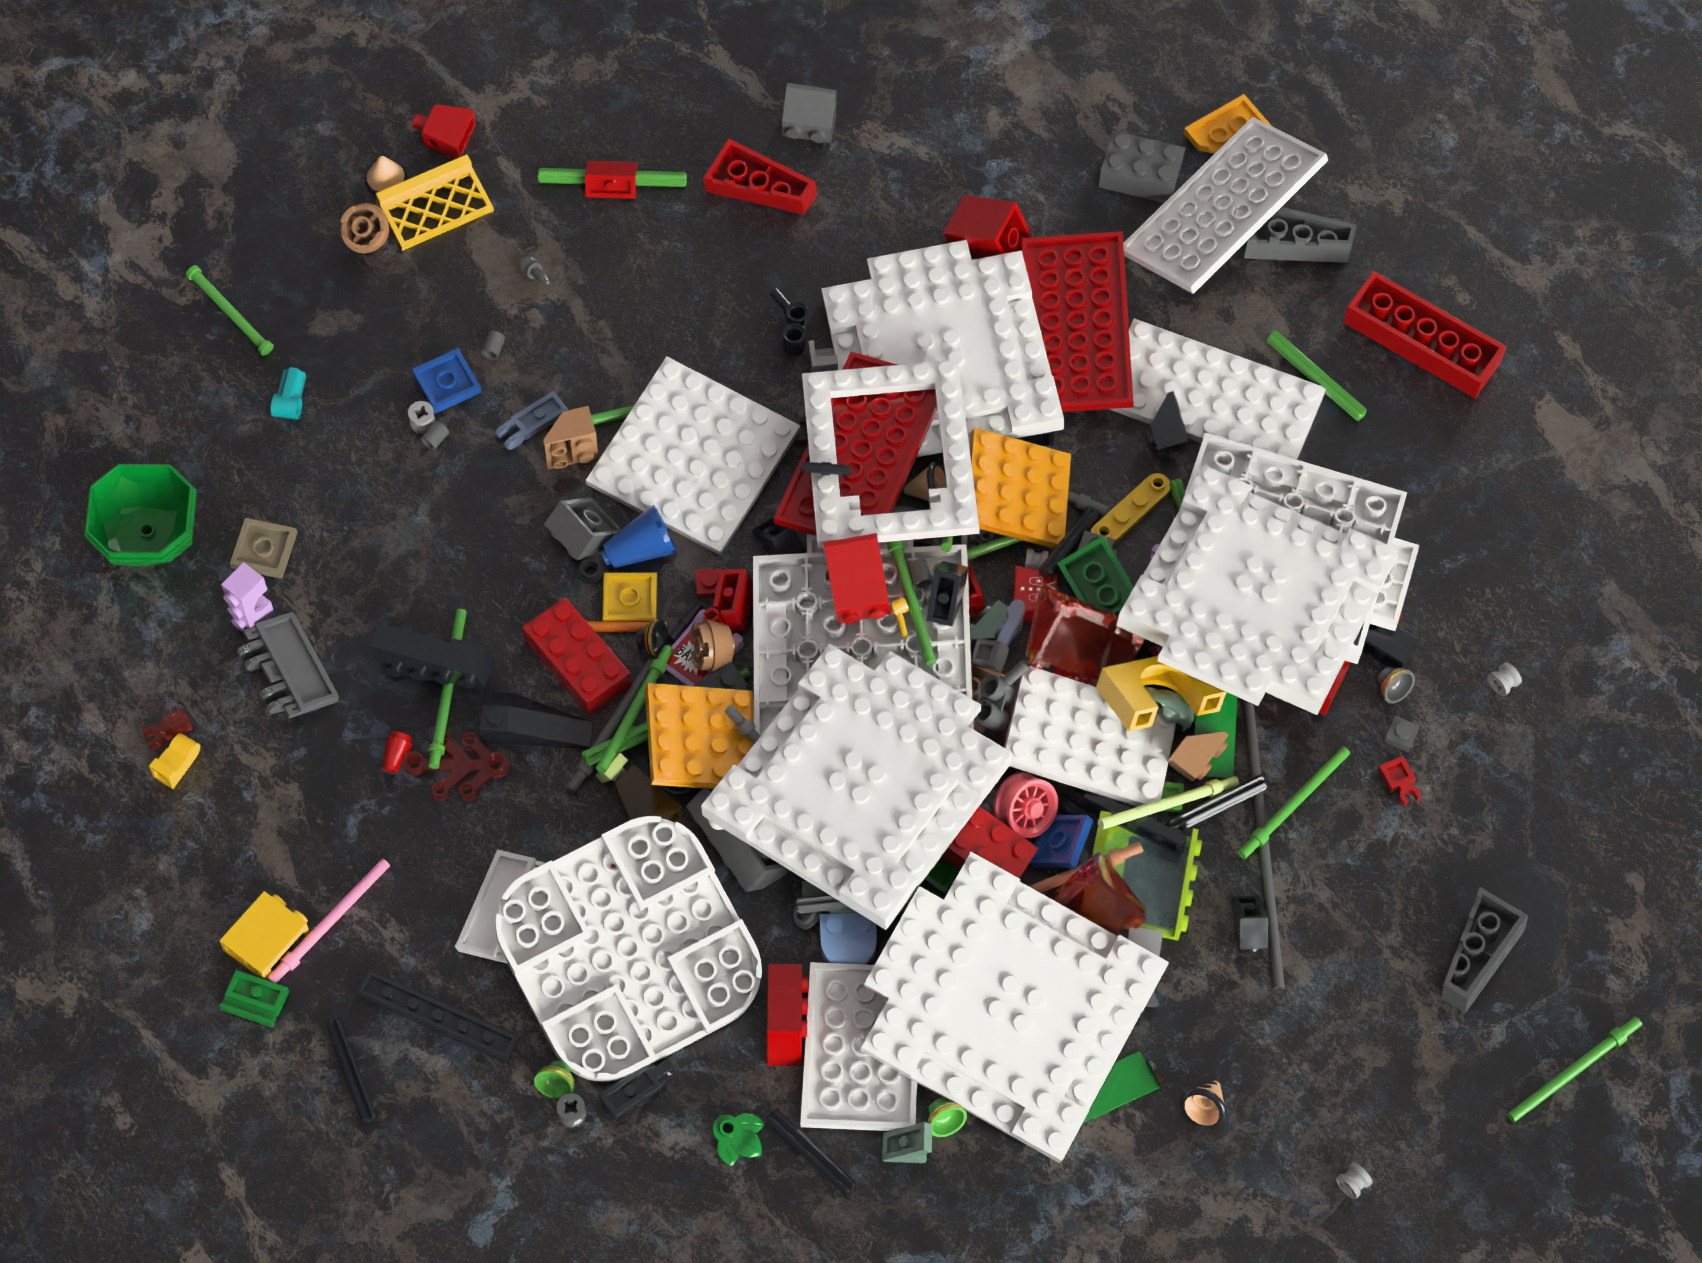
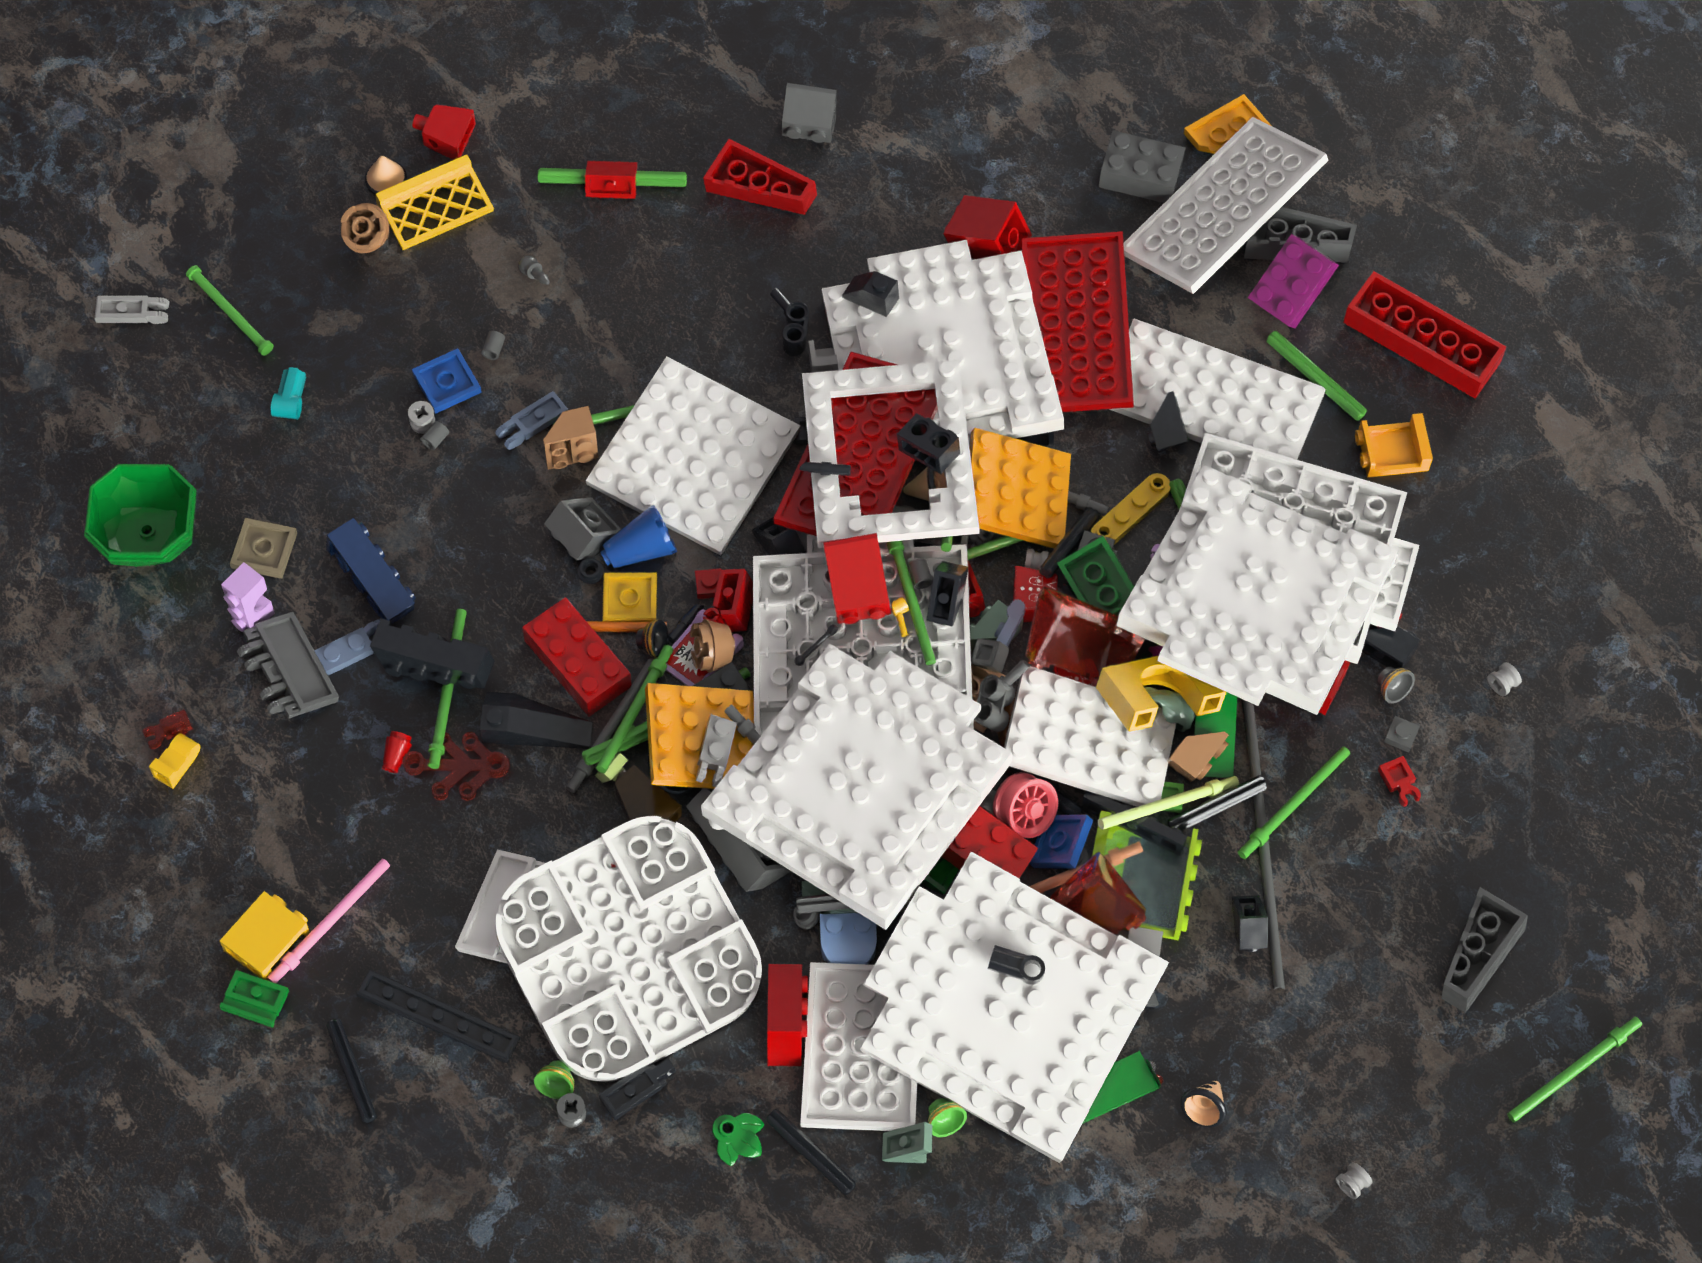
(130, 309): none -> light grey hinge
(347, 649): none -> sand blue hinge
(370, 571): none -> dark blue wedge
(715, 748): none -> light grey hinge
(800, 659): none -> black hinge
(873, 292): none -> black slope
(928, 443): none -> black brick
(1013, 964): none -> black piece
(1293, 281): none -> magenta brick
(1394, 447): none -> light orange panel

